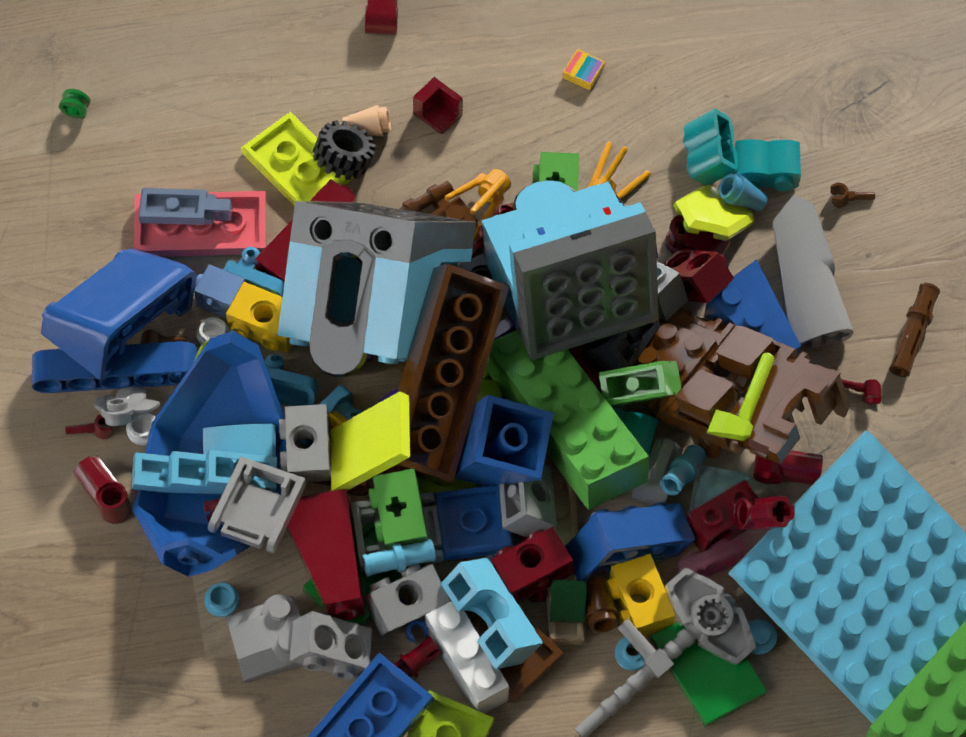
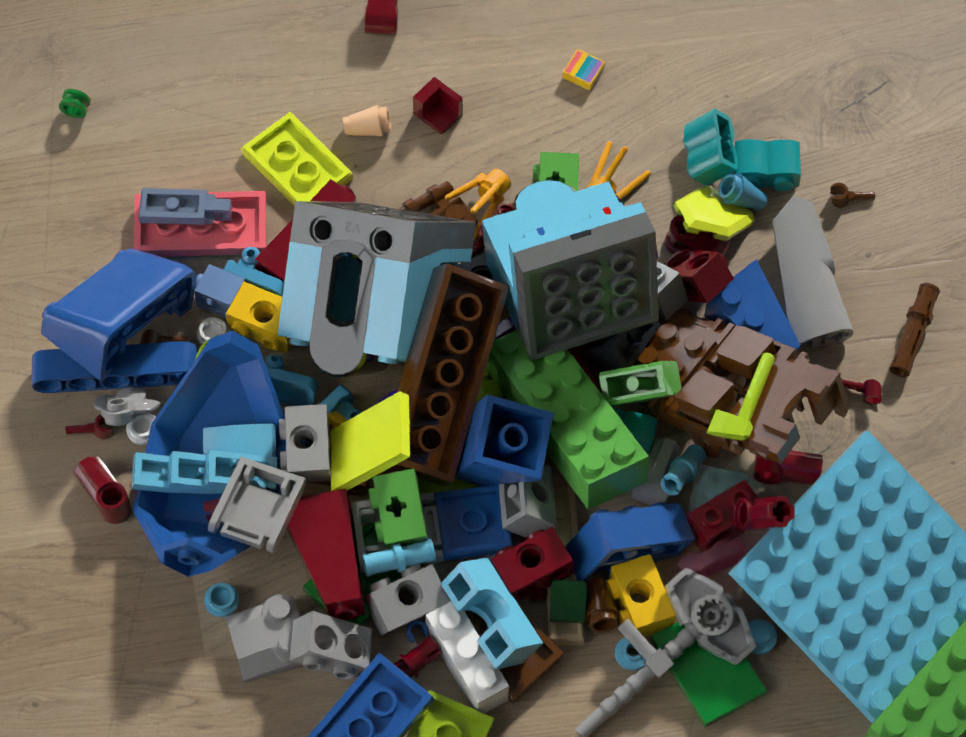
(338, 137): black tyre -> none

